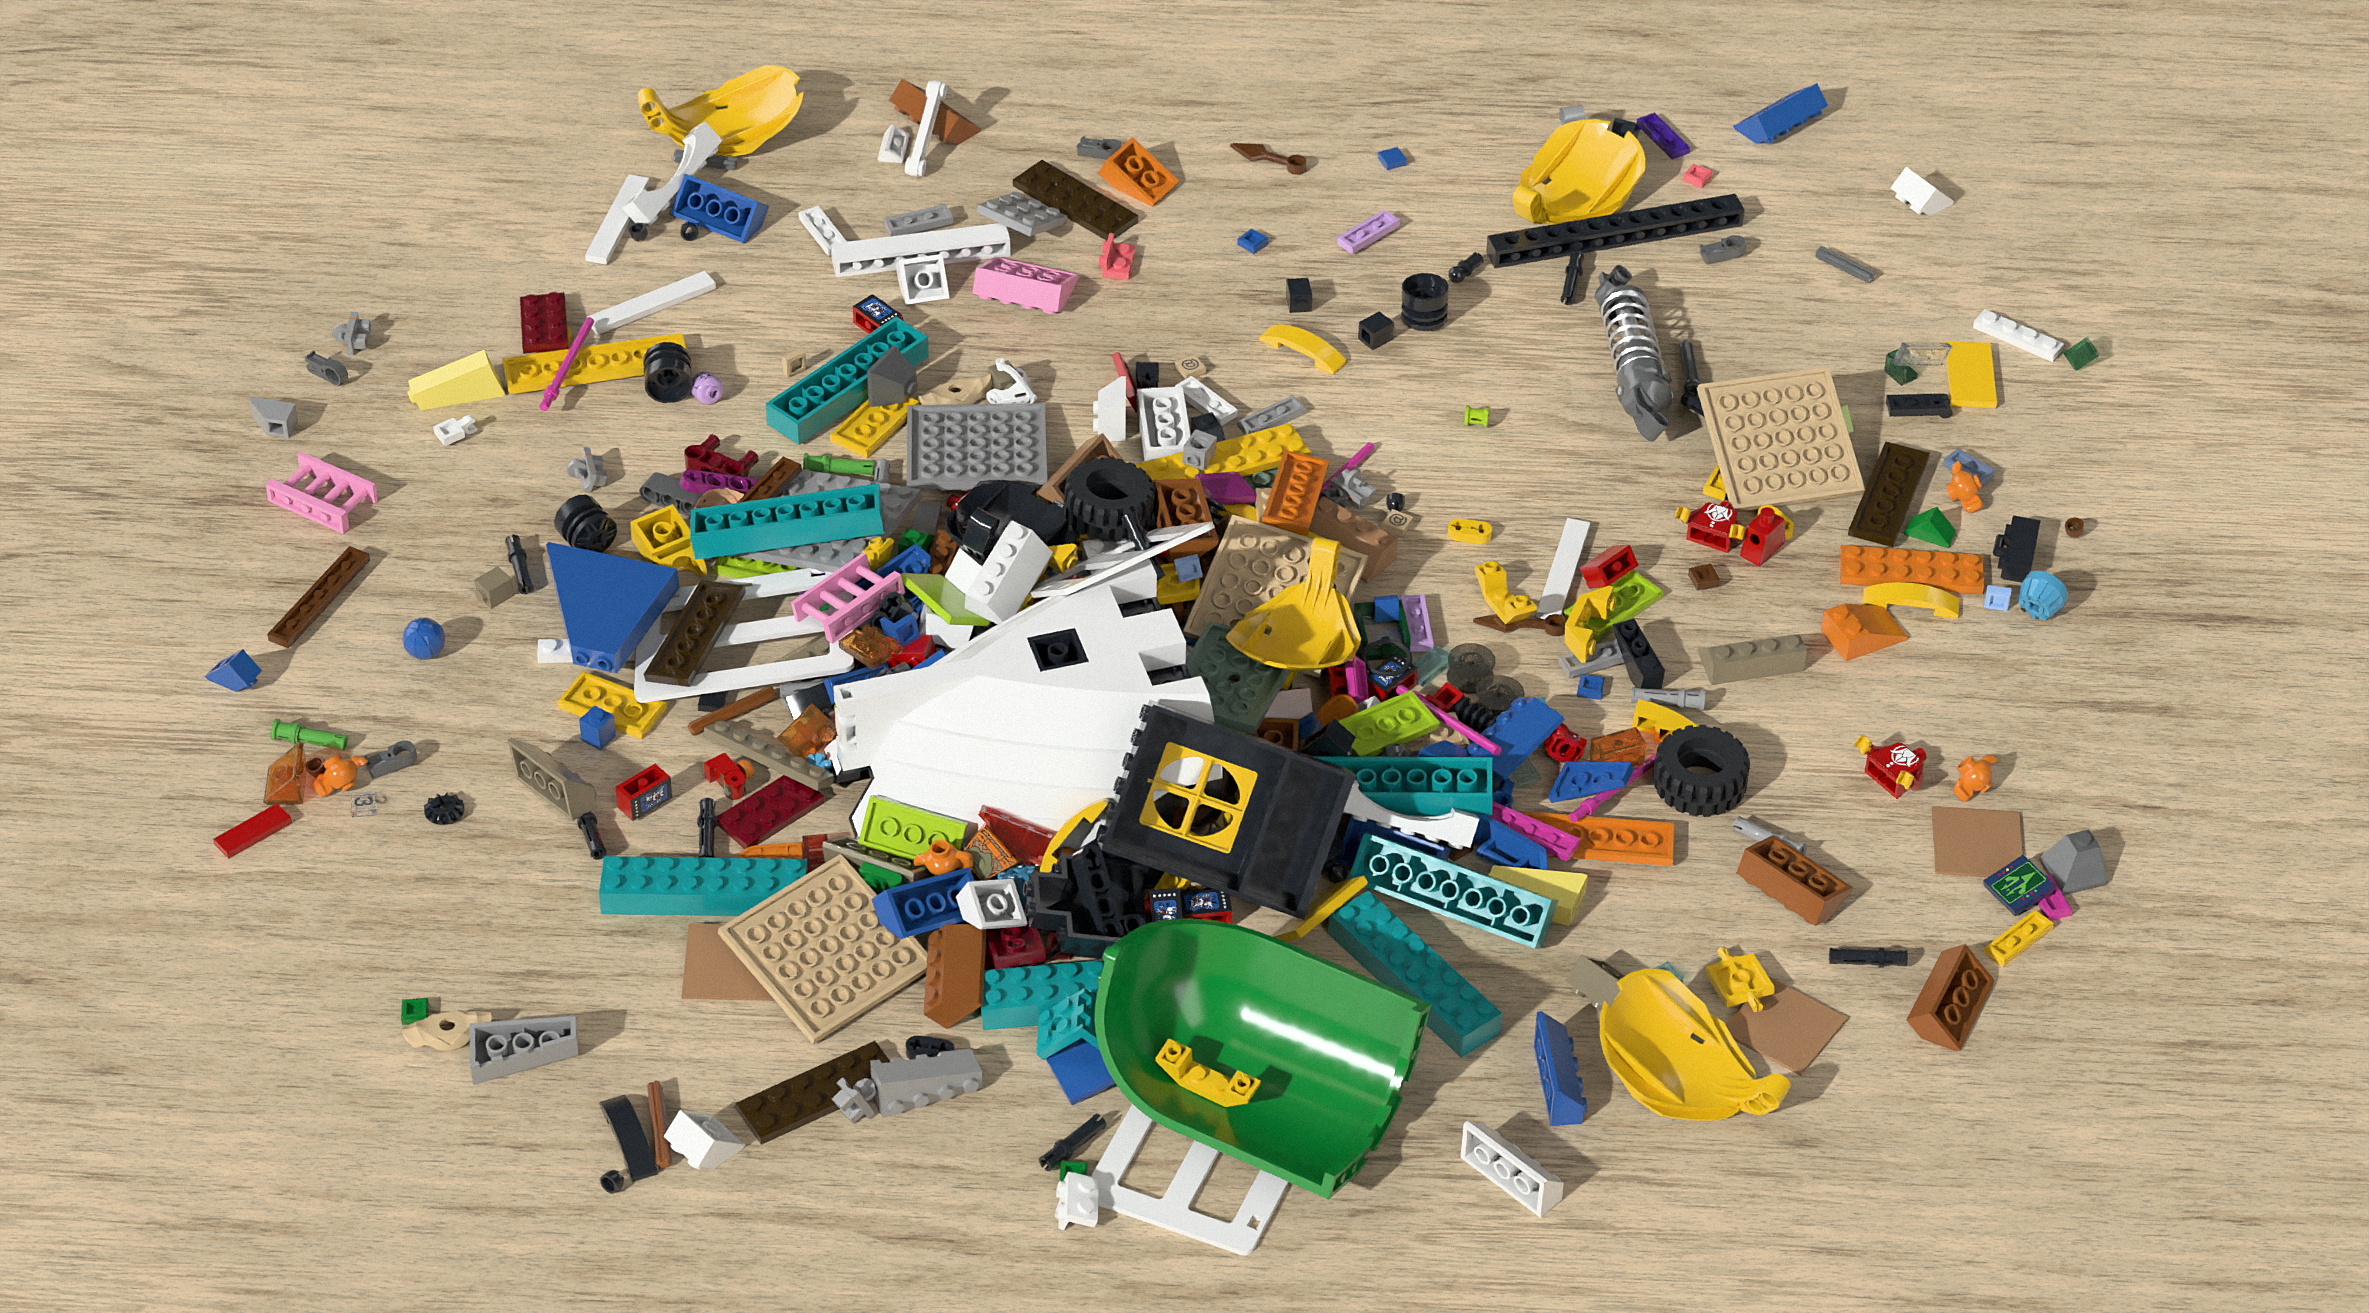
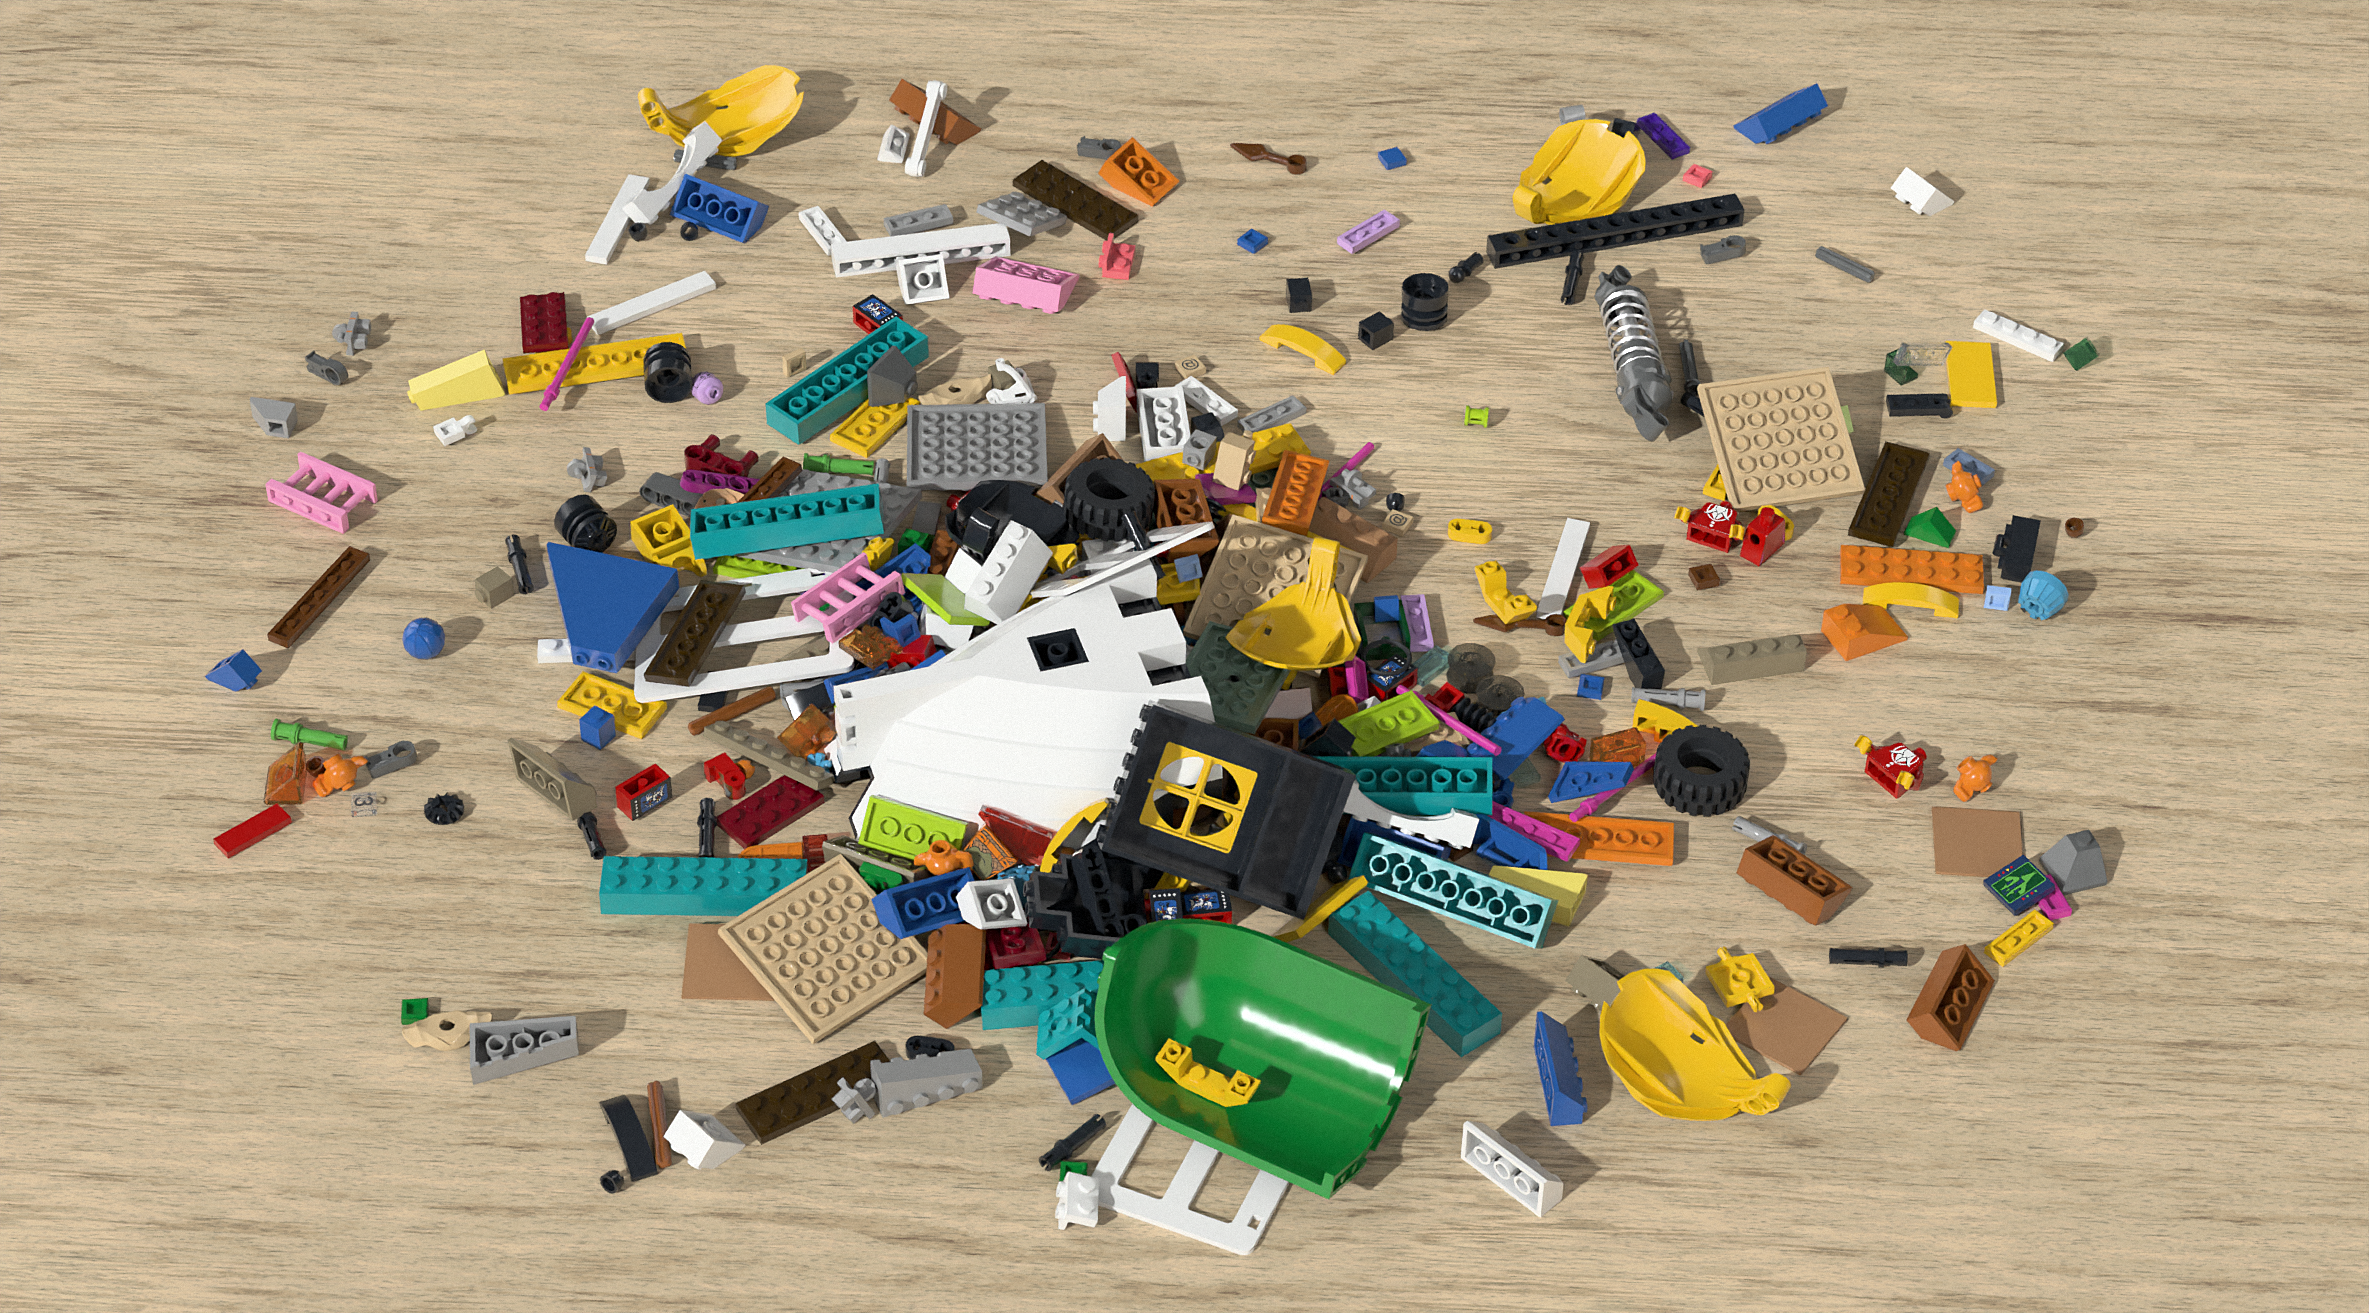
(1234, 460): none -> tan brick

